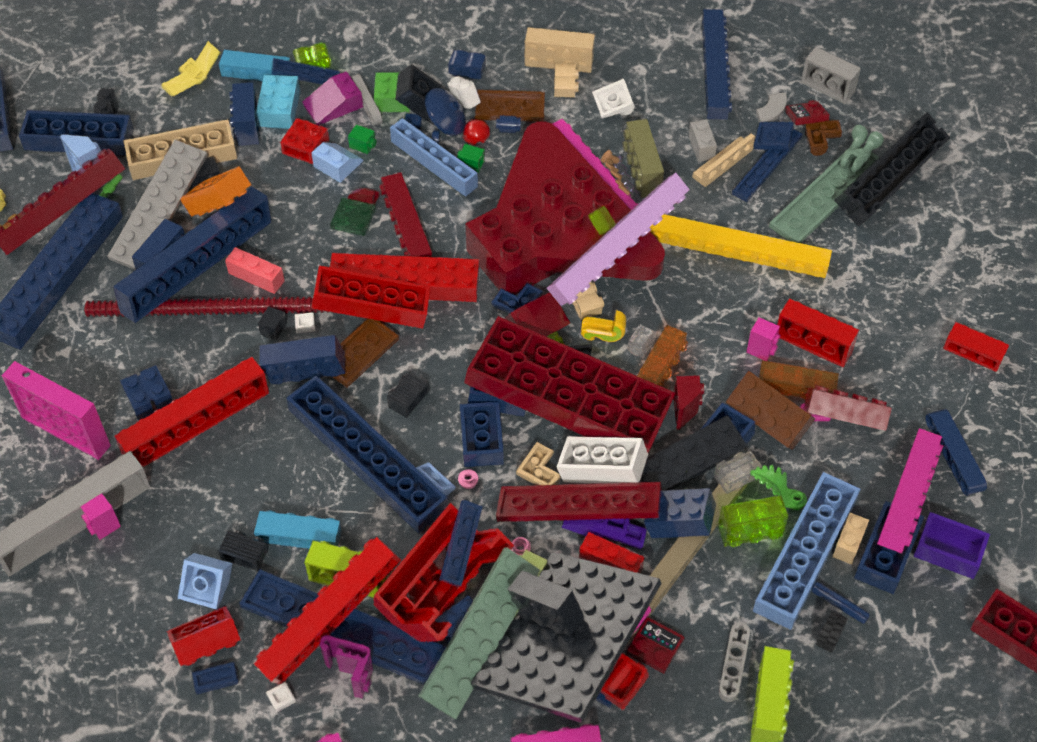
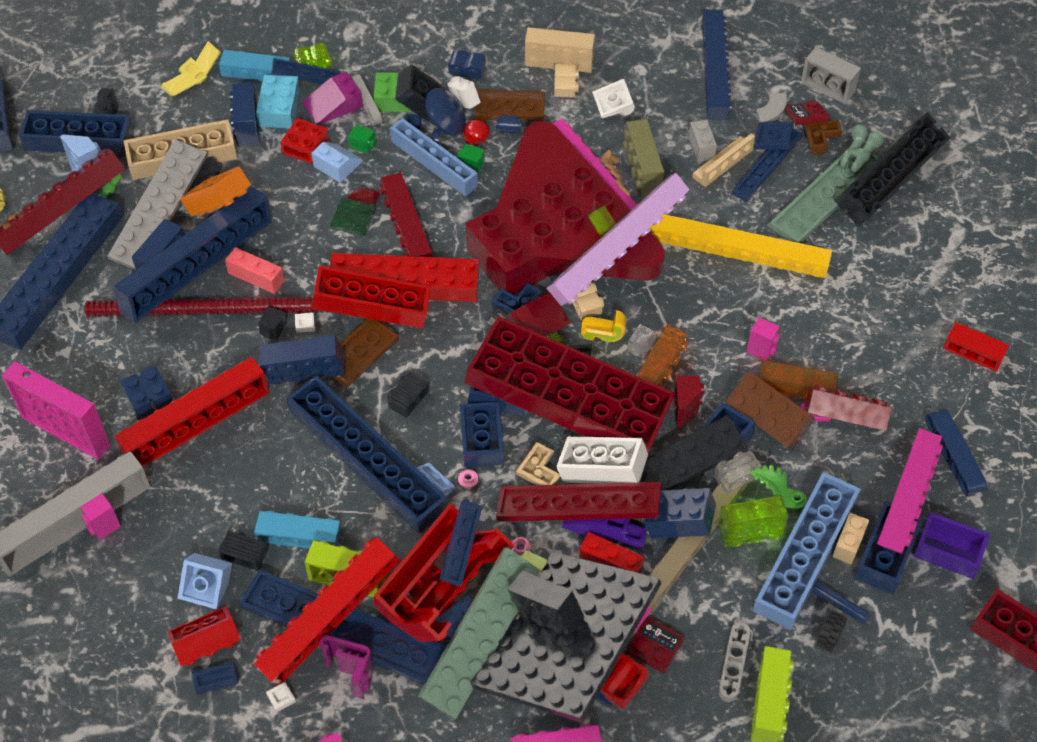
(817, 332): red brick -> none

